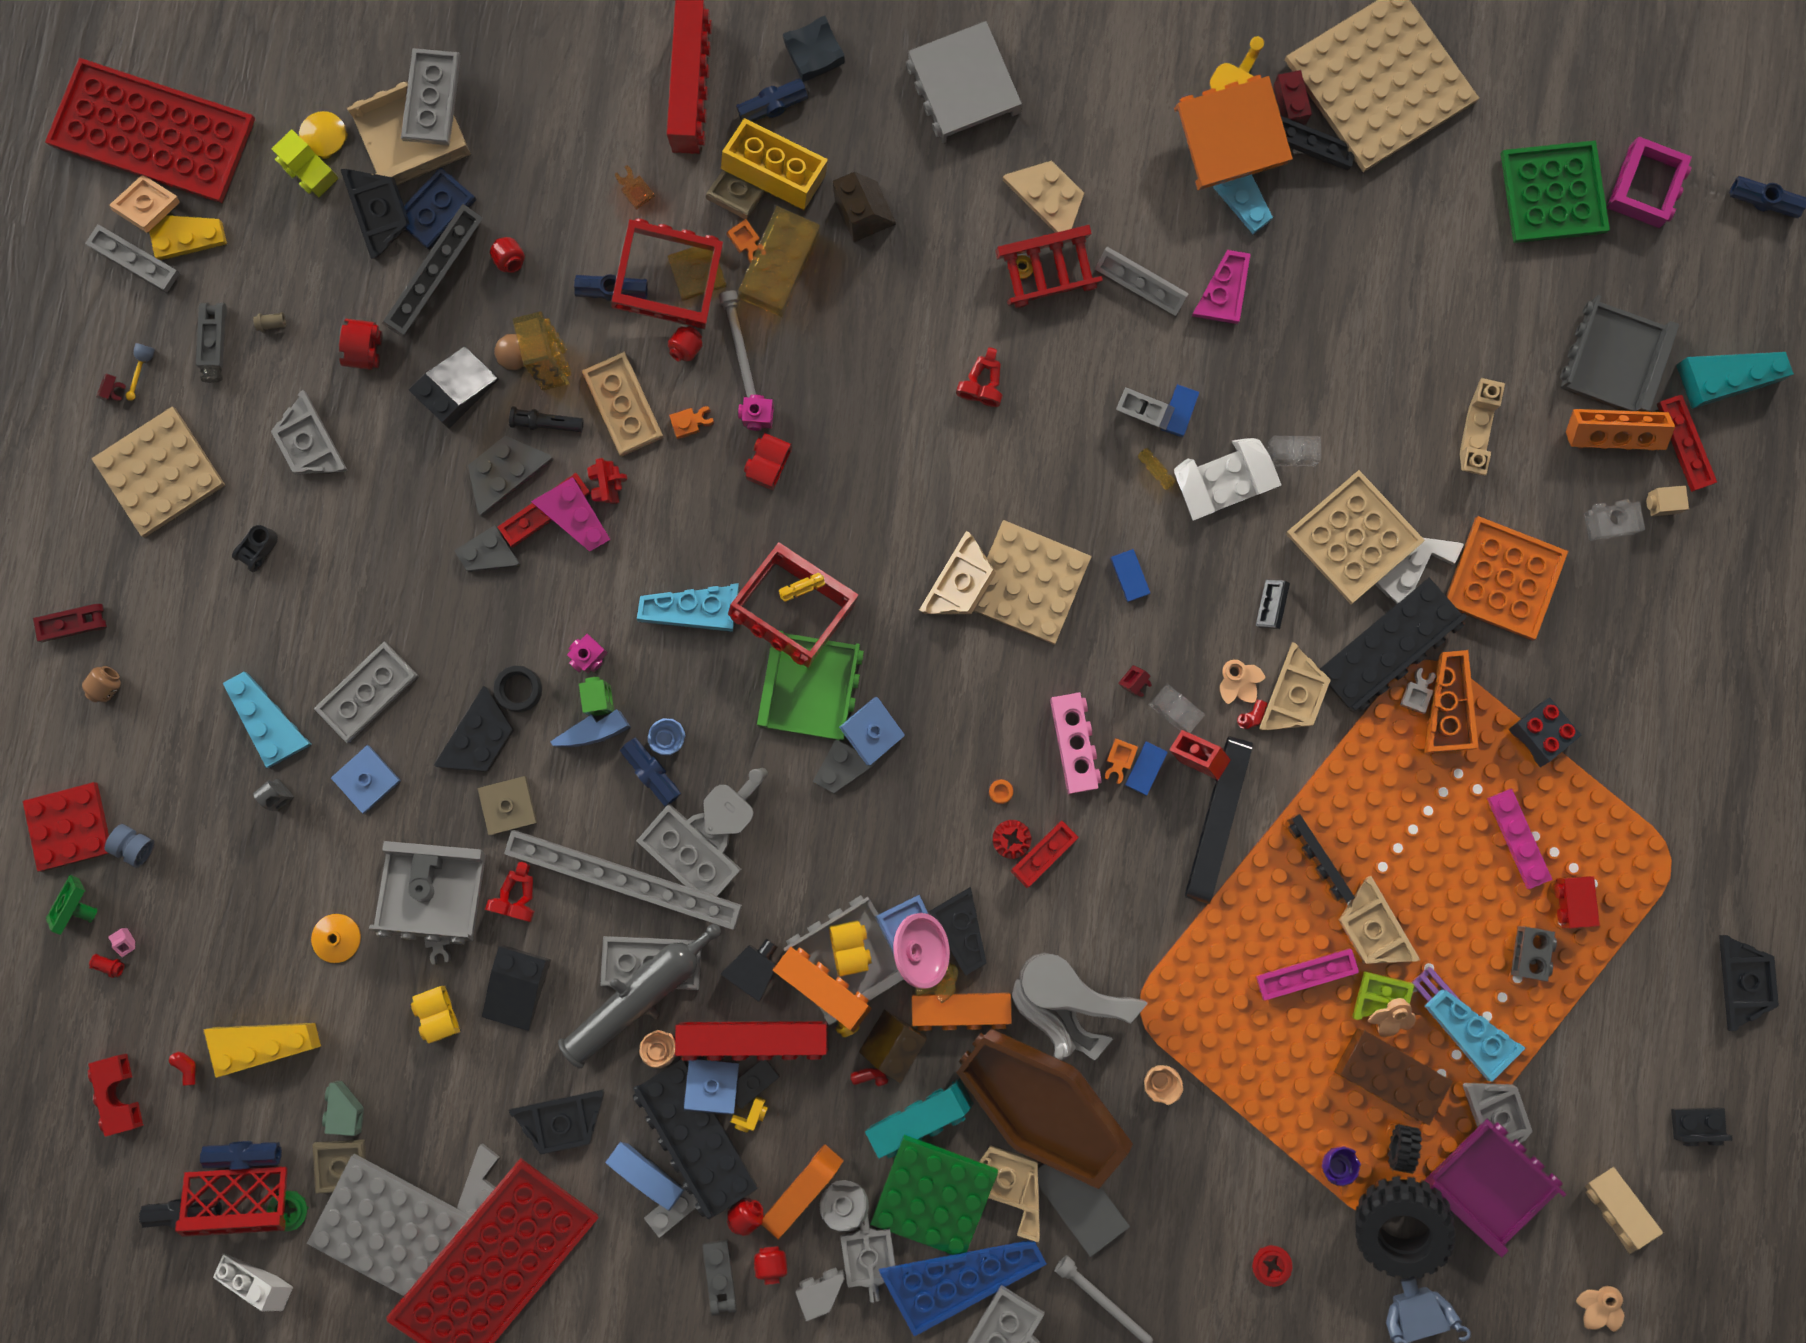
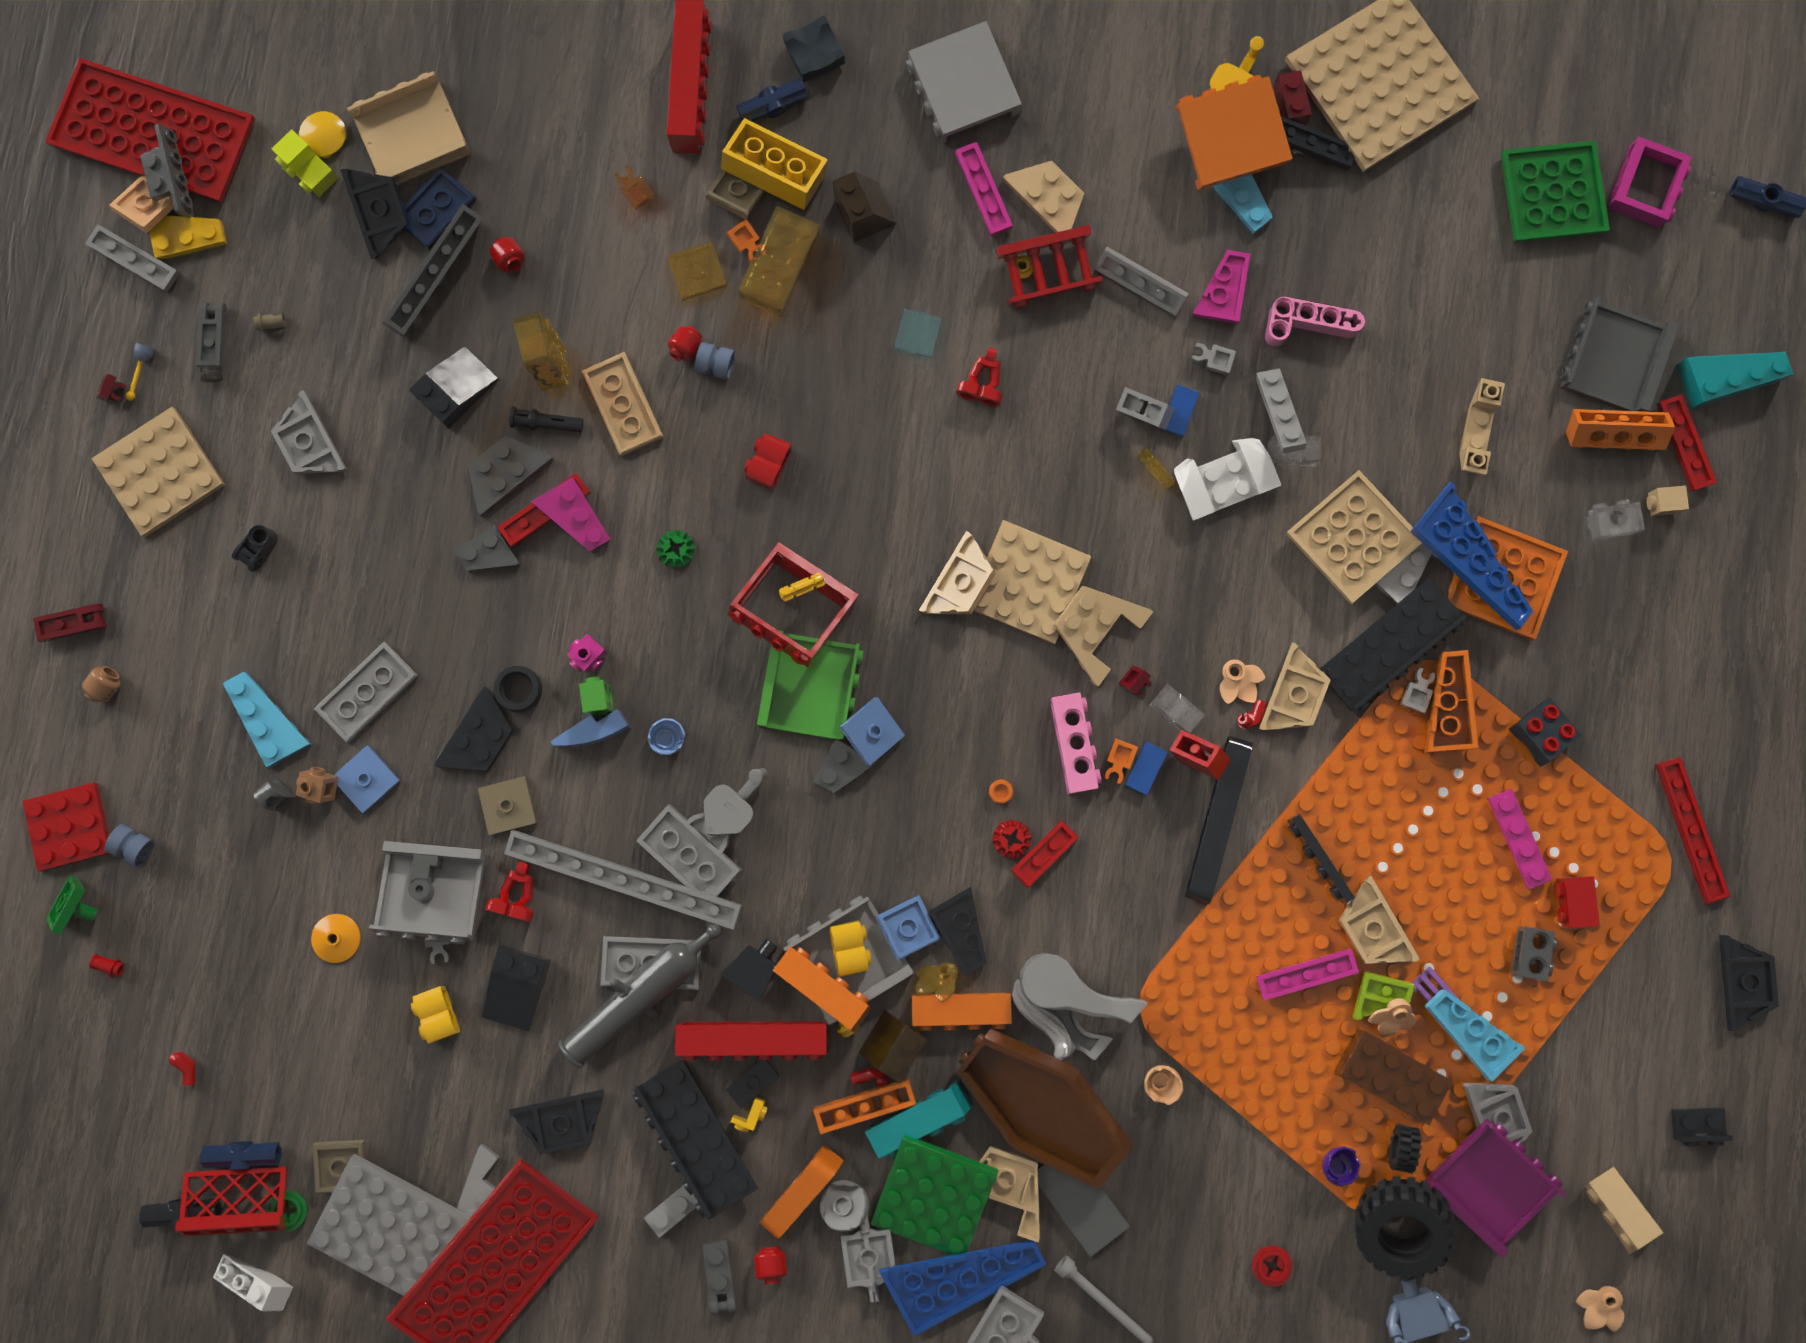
(105, 1077): red arch -> none
(122, 941): bright pink piece -> none
(165, 172): none -> dark grey bracket
(250, 1046): yellow wedge -> none
(316, 785): none -> medium nougat brick
(343, 1112): sand green slope -> none
(359, 344): red brick -> none
(431, 96): light grey tile -> none
(508, 352): medium nougat hair -> none
(595, 287): dark blue piece -> none
(609, 481): red hips -> none
(645, 1175): medium blue slope -> none
(650, 771): dark blue piece -> none
(657, 1049): light nougat hair -> none
(661, 310): red window -> none
(686, 422): orange plate -> none
(686, 551): none -> green gear
(690, 608): medium azure wing -> none
(711, 1087): medium blue plate -> none
(714, 360): none -> sand blue wheel
(729, 302): light grey piece -> none
(745, 1216): red head -> none
(759, 420): dark pink brick -> none
(818, 1295): light grey slope -> none
(864, 1105): none -> orange brick
(917, 333): none -> clear light blue piece
(921, 950): bright pink dish -> none
(983, 189): none -> dark pink plate
(1089, 620): none -> tan wing
(1130, 575): blue tile -> none
(1218, 358): none -> light grey plate
(1272, 604): plate -> none
(1281, 411): none -> light grey plate
(1315, 323): none -> bright pink beam
(1468, 552): none -> blue wing
(1692, 830): none -> red tile

